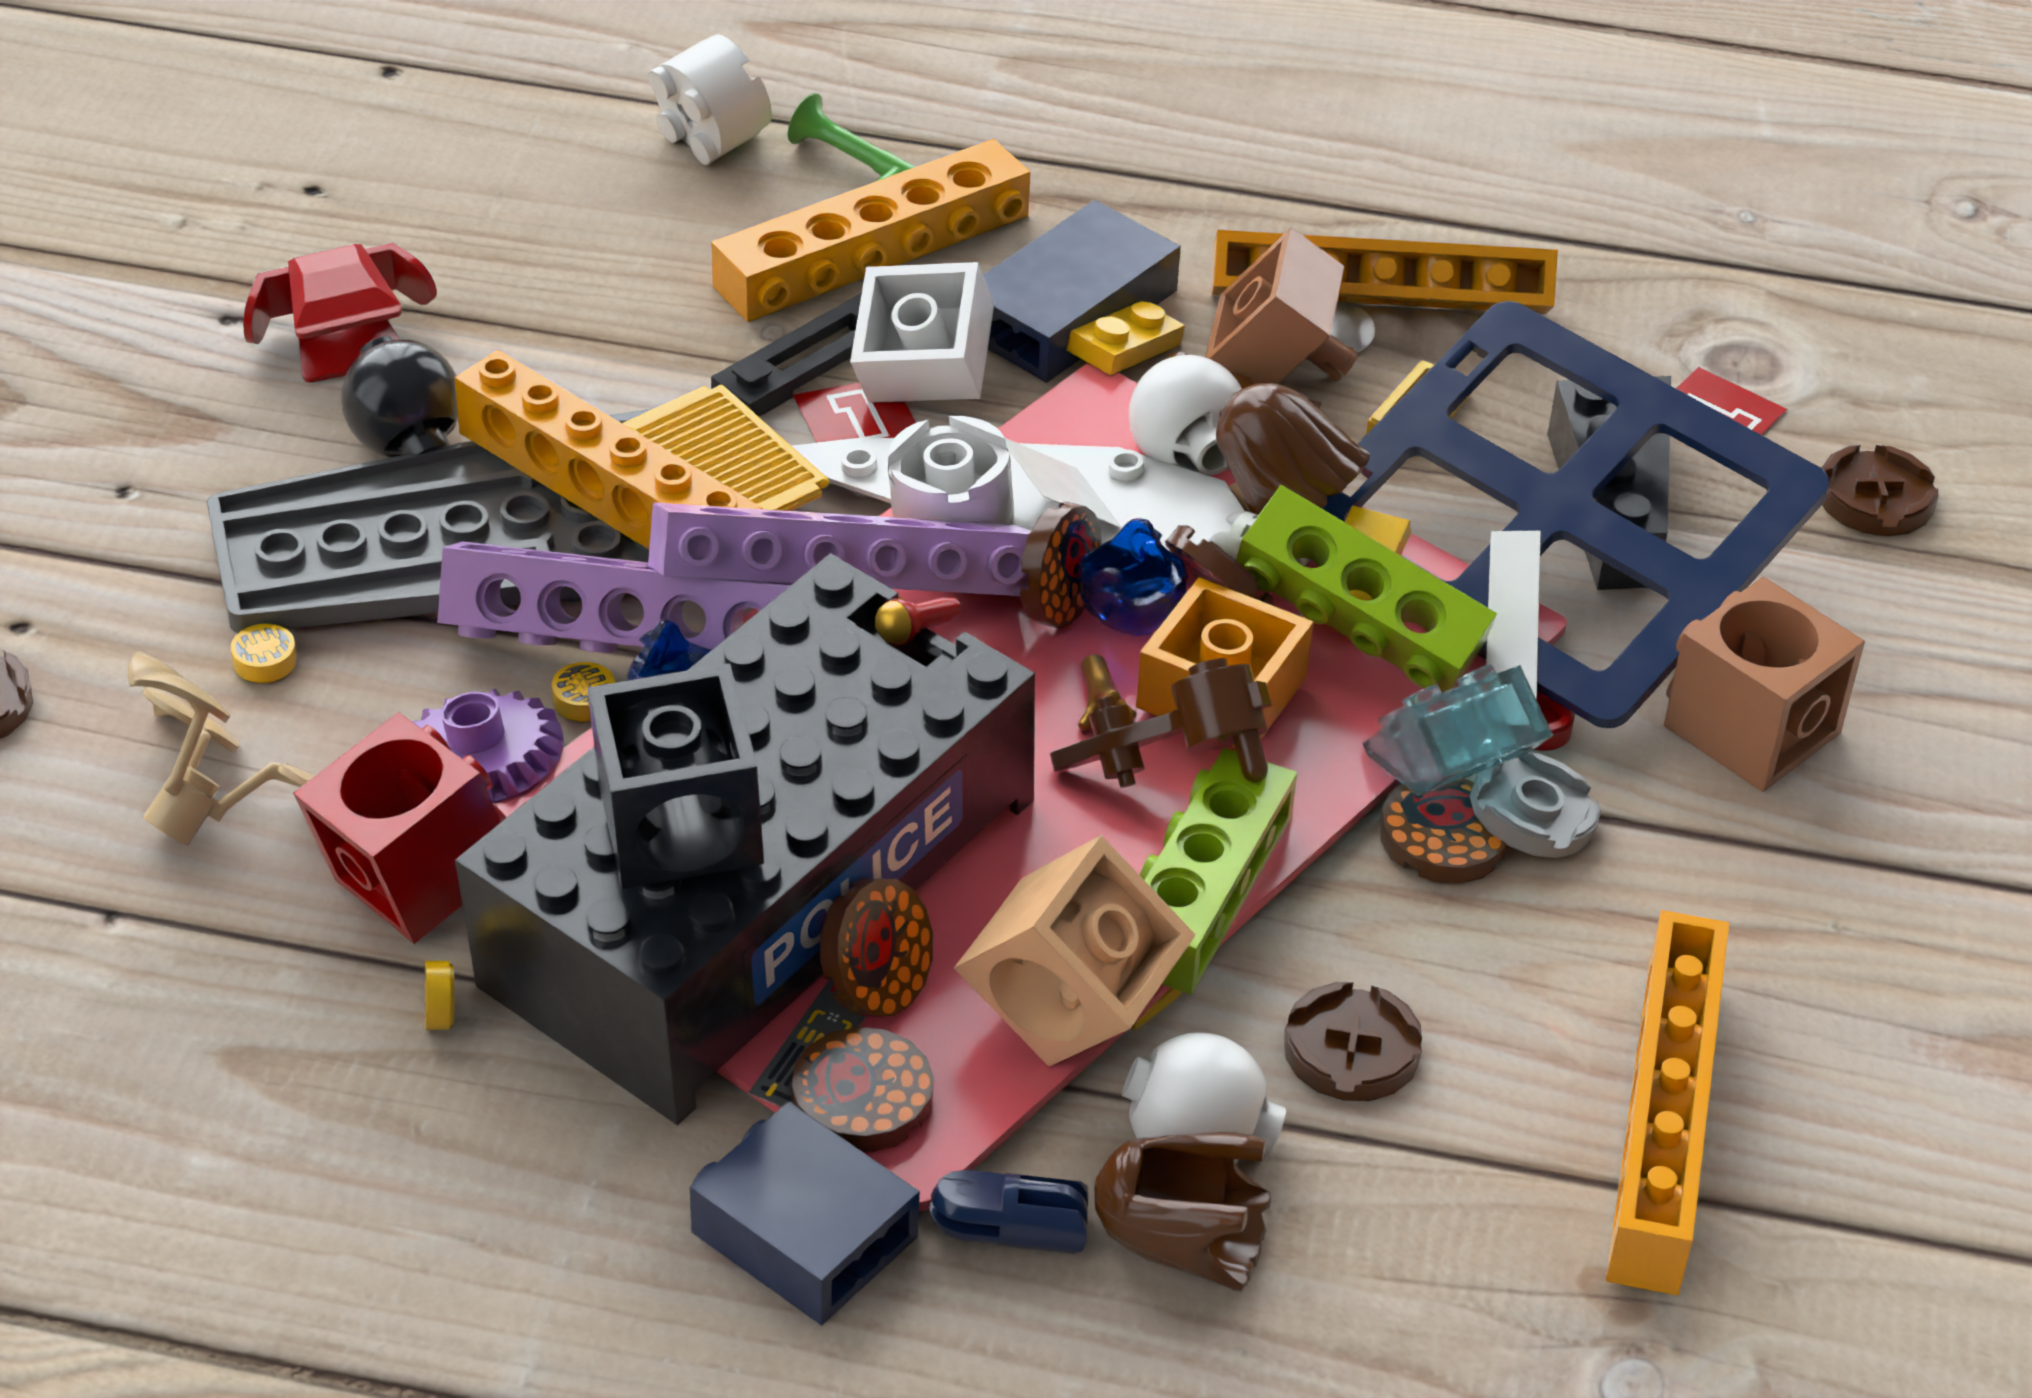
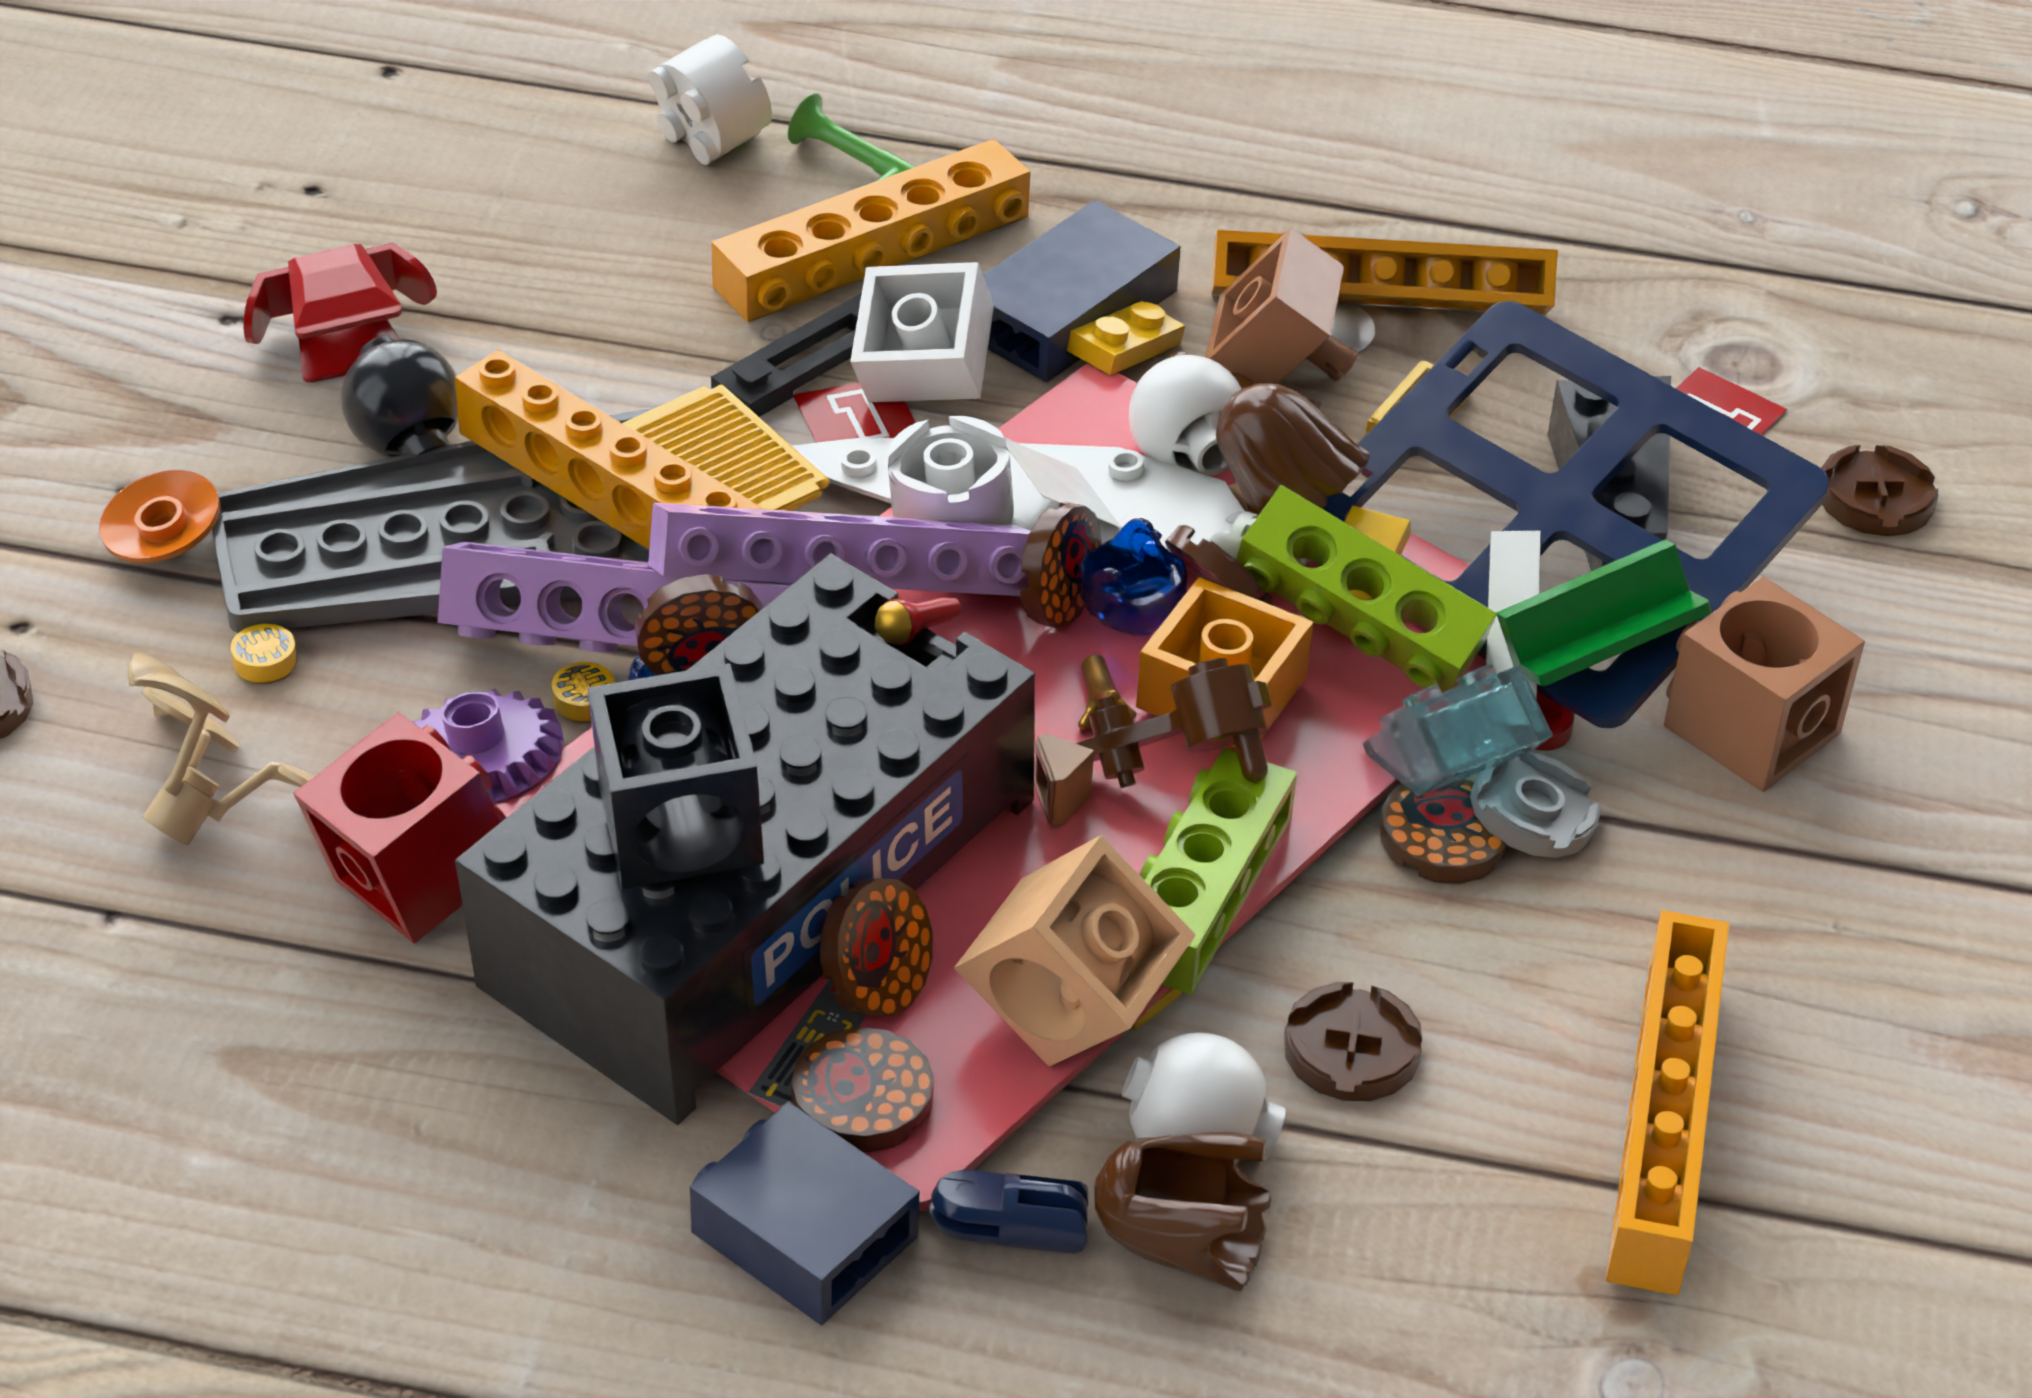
(159, 516): none -> orange dish
(438, 995): yellow tile -> none
(691, 620): none -> tile
(1062, 777): none -> medium nougat slope
(1601, 614): none -> green panel

